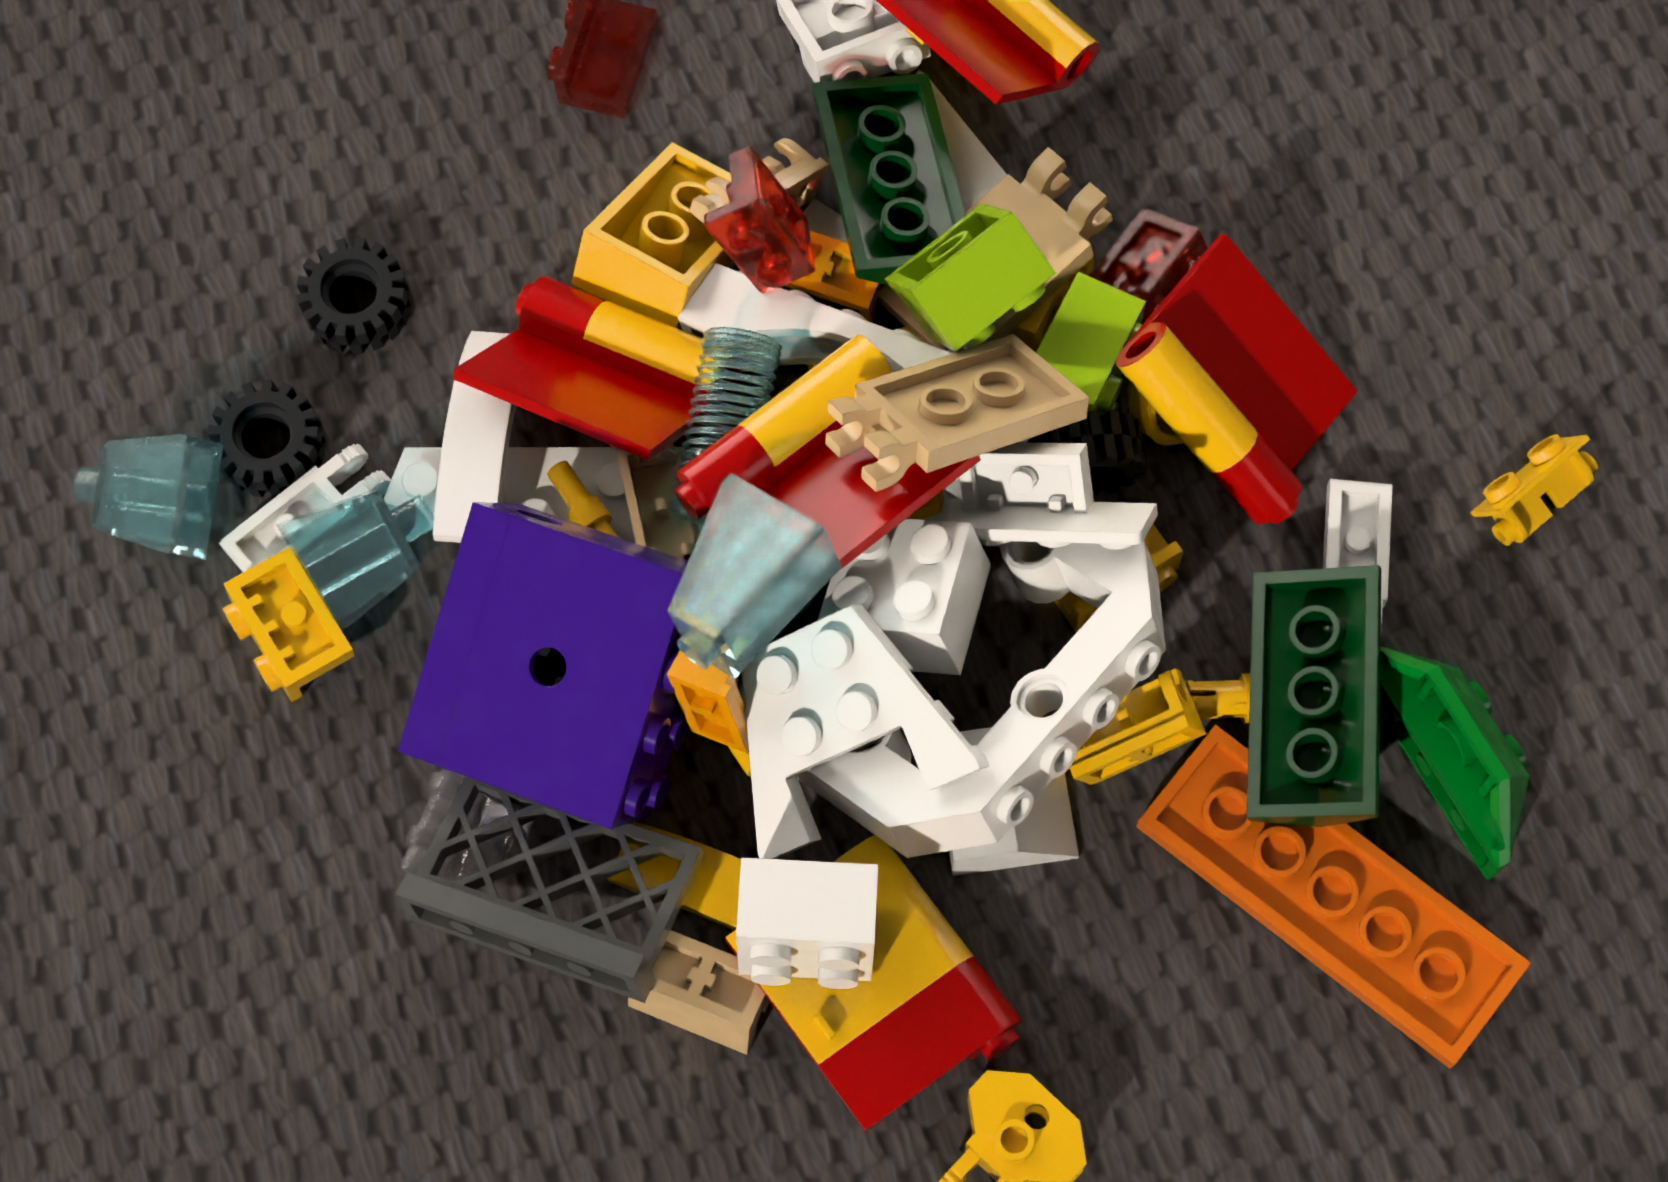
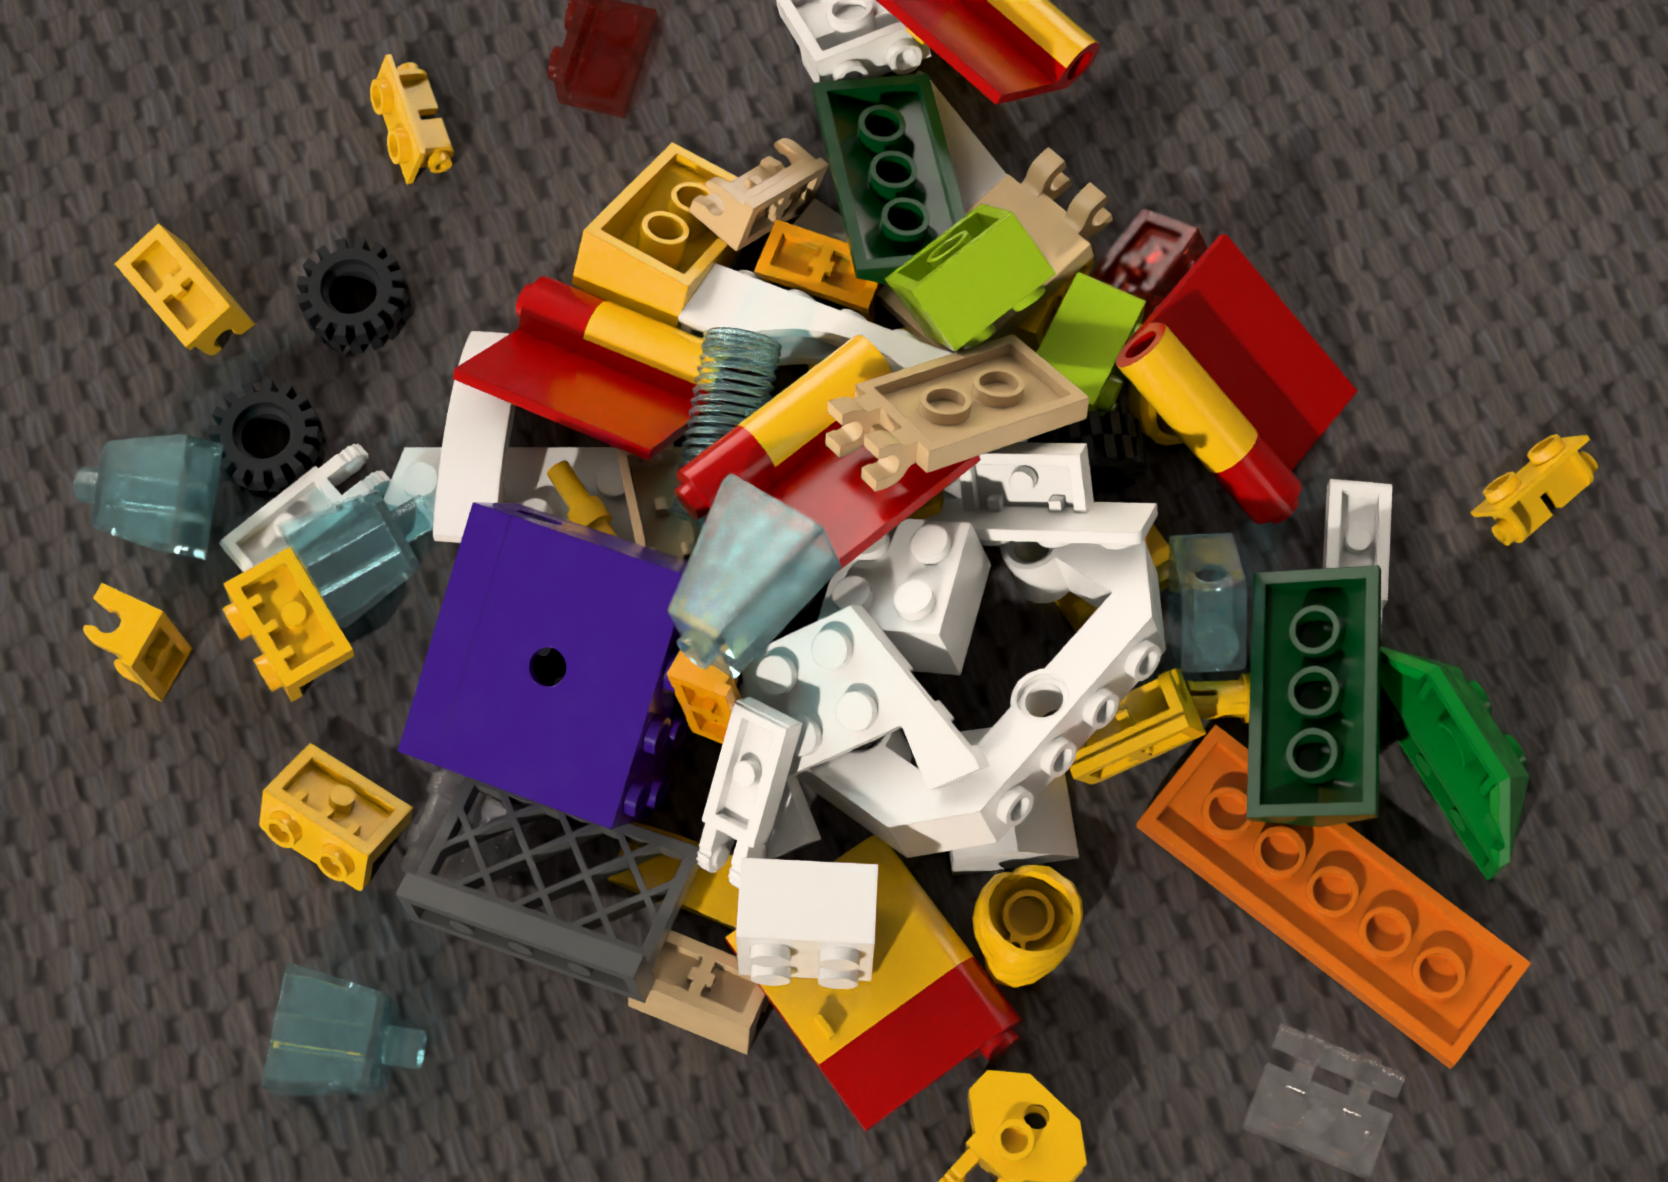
(145, 642): none -> yellow hinge
(182, 290): none -> yellow hinge
(332, 815): none -> yellow bracket
(334, 1038): none -> clear light blue torso
(402, 98): none -> yellow hinge
(747, 785): none -> white hinge
(761, 225): clear red bracket -> none
(1029, 910): none -> yellow hair
(1207, 616): none -> clear light blue torso
(1317, 1118): none -> clear plate

